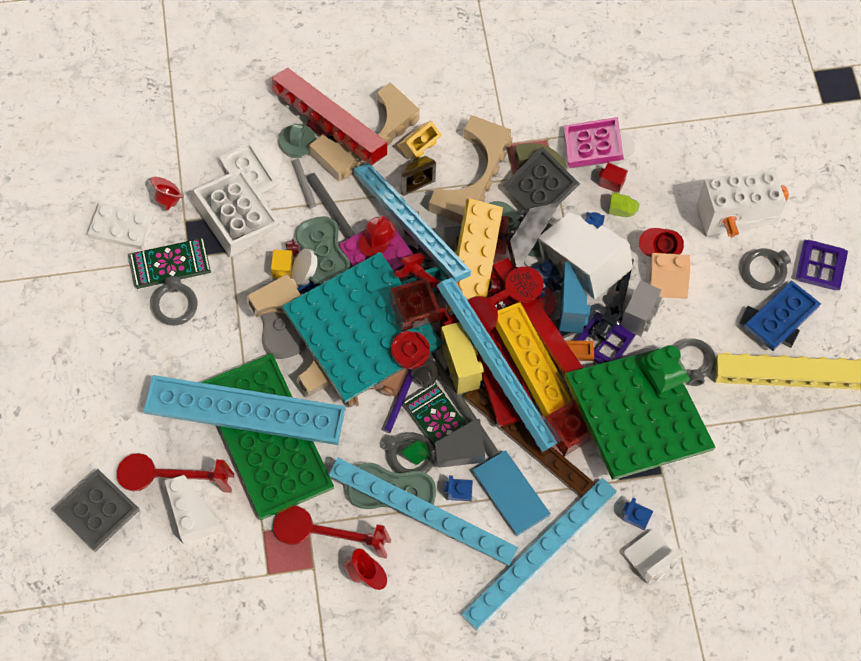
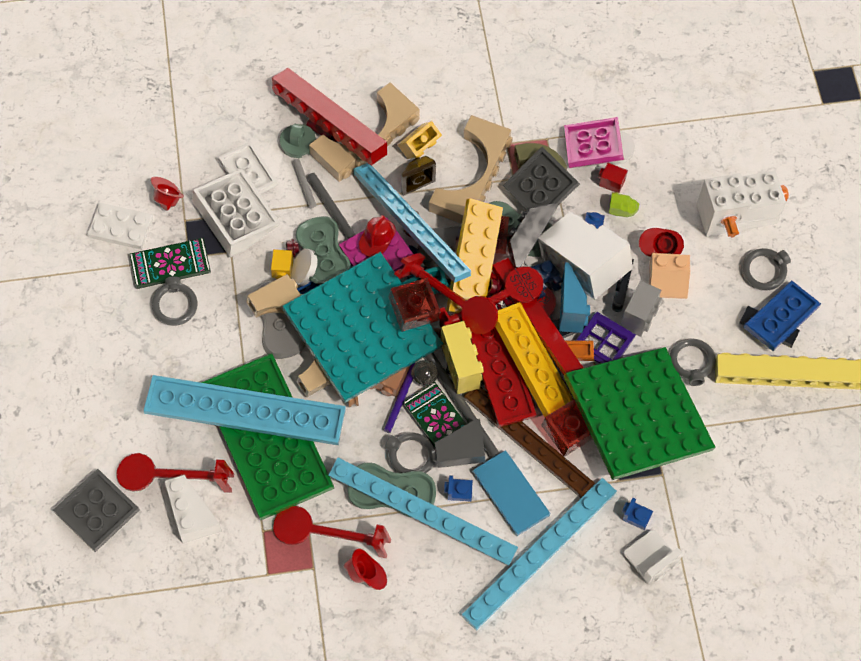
(410, 350): red tile -> none
(416, 452): green slope -> none
(497, 364): medium azure plate -> none
(609, 321): black connector -> none
(665, 369): green slope -> none
(821, 264): dark purple piece -> none

